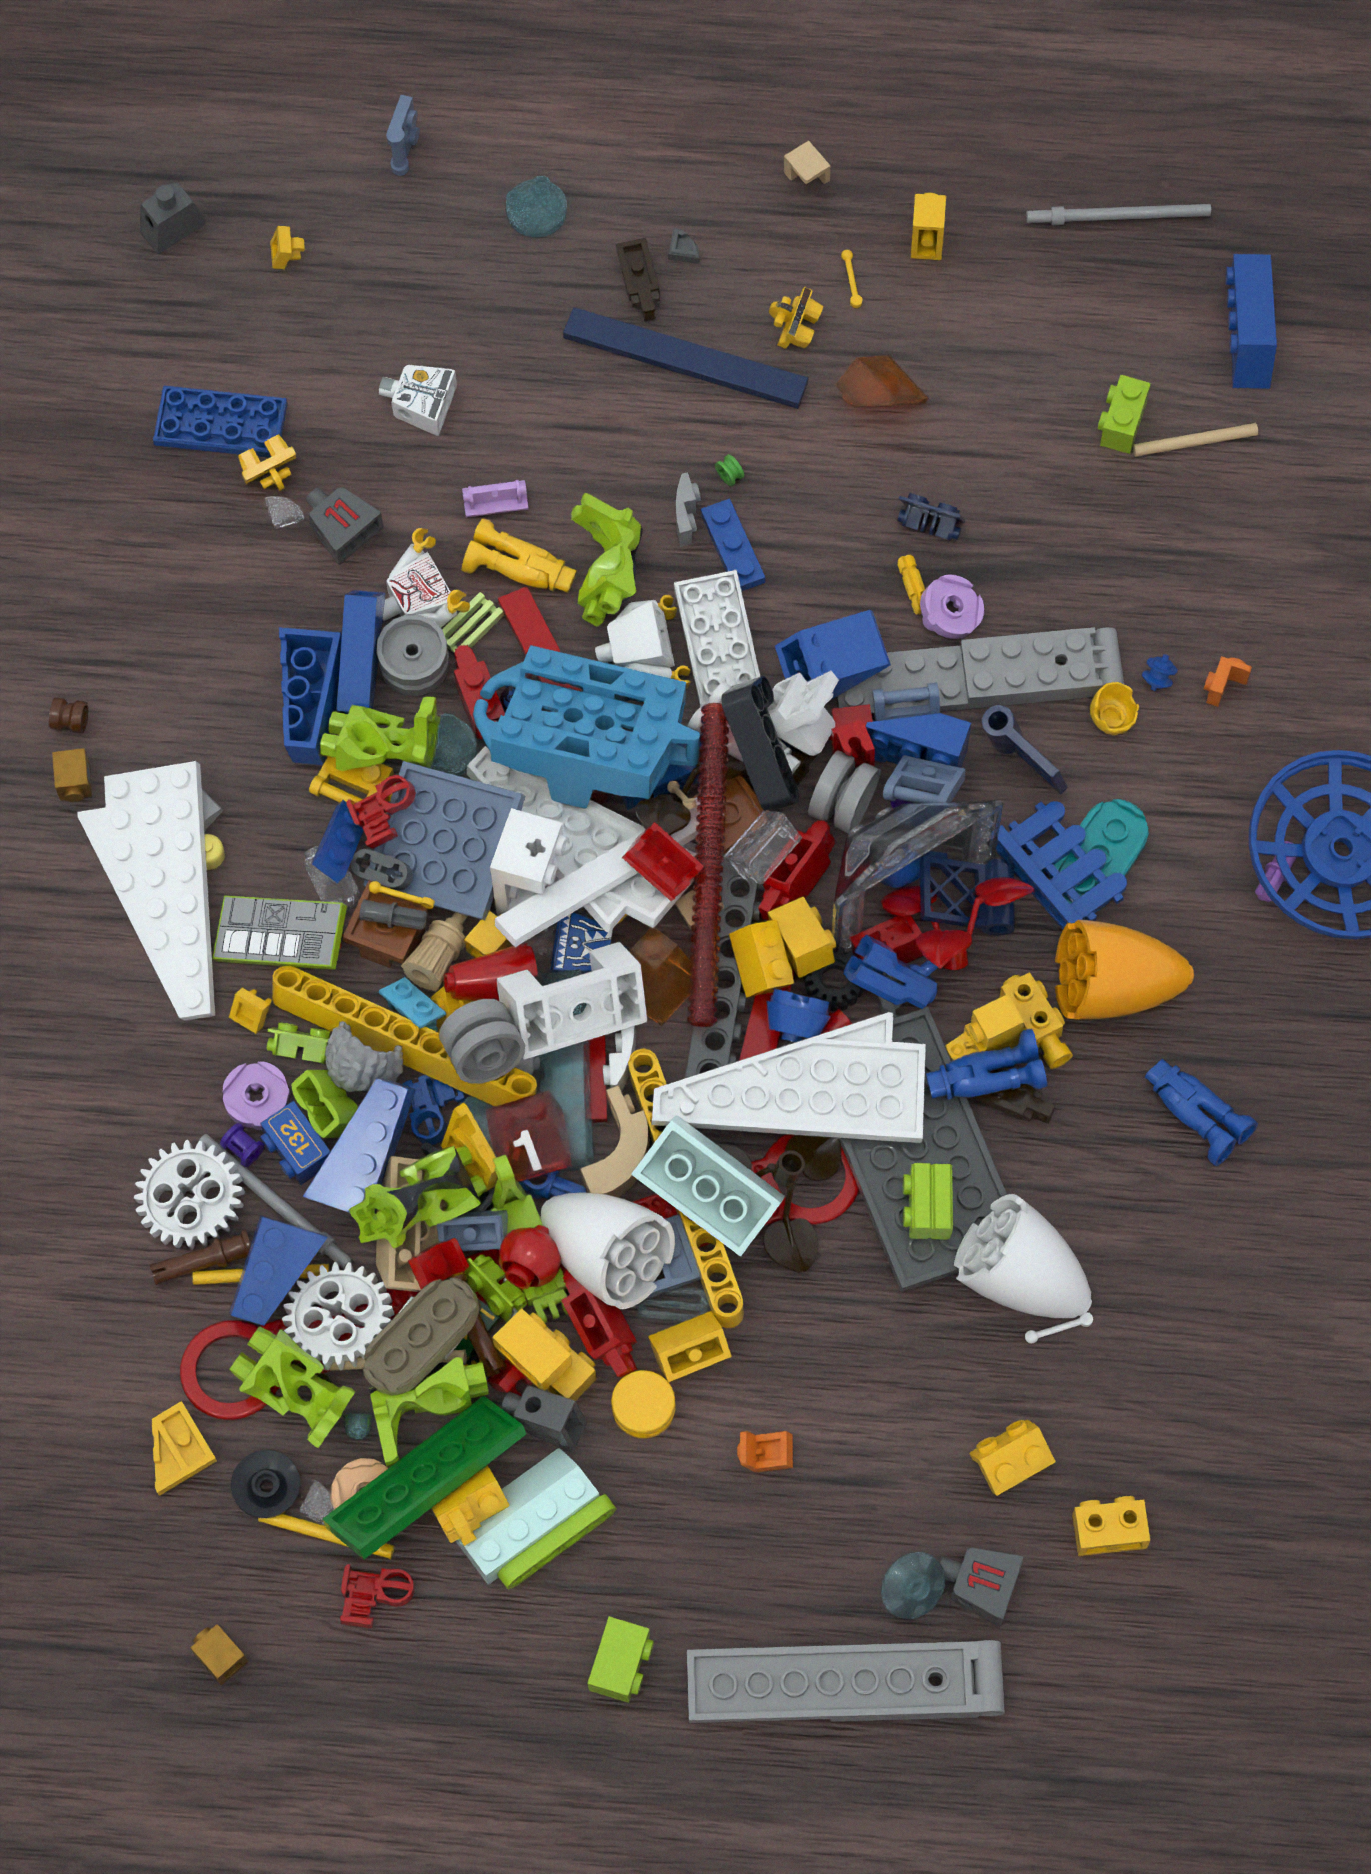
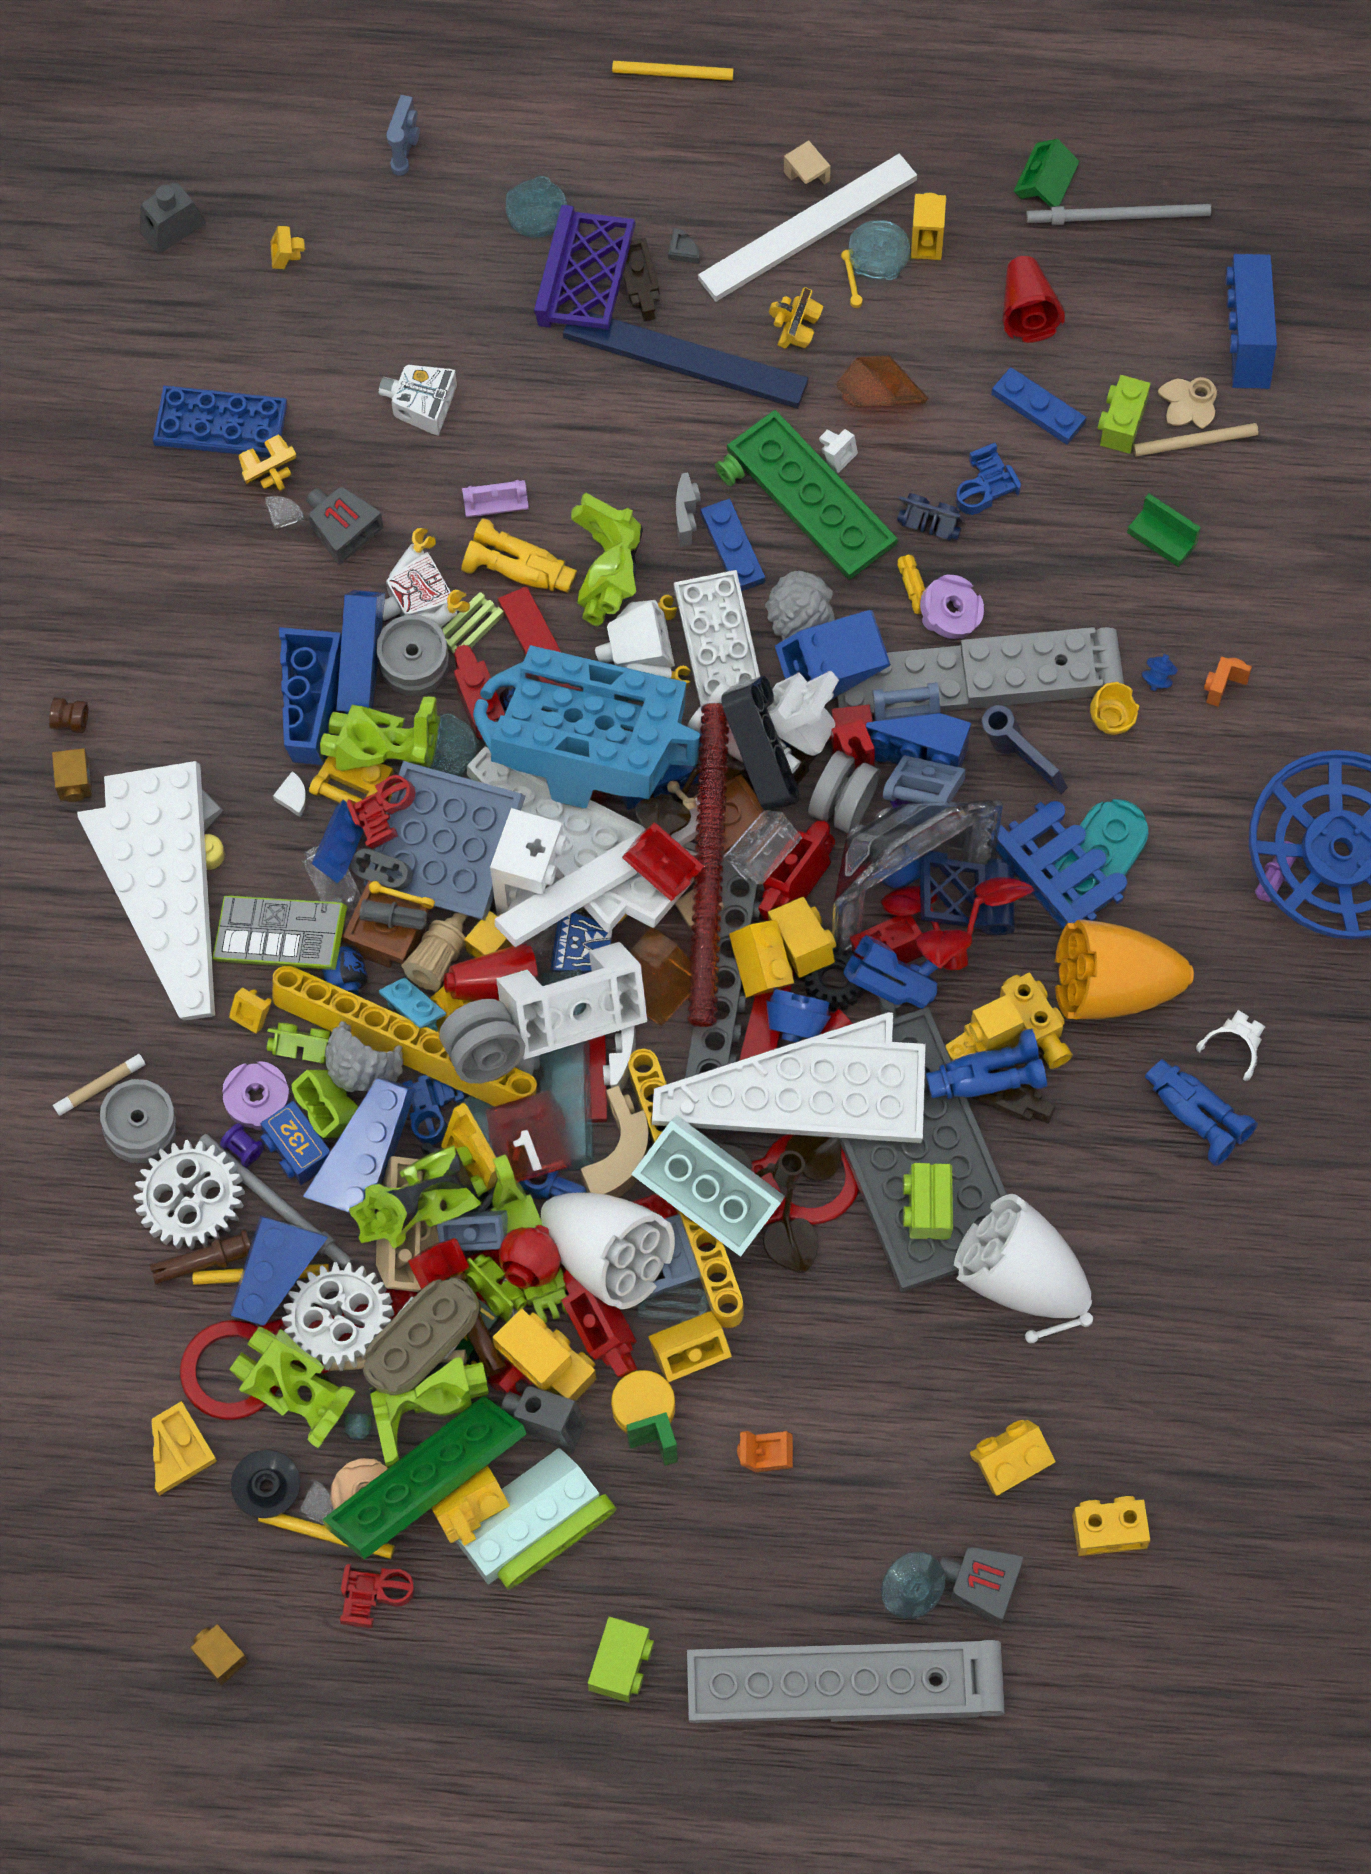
(99, 1084): none -> tan bar
(135, 1101): none -> light grey wheel
(292, 794): none -> white tile
(349, 971): none -> blue head
(558, 271): none -> dark purple fence
(654, 1429): none -> green panel
(672, 70): none -> yellow bar
(799, 603): none -> light grey hair
(807, 227): none -> white tile
(812, 494): none -> green plate
(838, 449): none -> white tile
(879, 249): none -> clear light blue tile
(995, 484): none -> blue piece
(1030, 302): none -> red cone
(1039, 405): none -> blue plate
(1047, 172): none -> green panel
(1164, 530): none -> green panel
(1187, 405): none -> tan plate
(1246, 1030): none -> white helmet

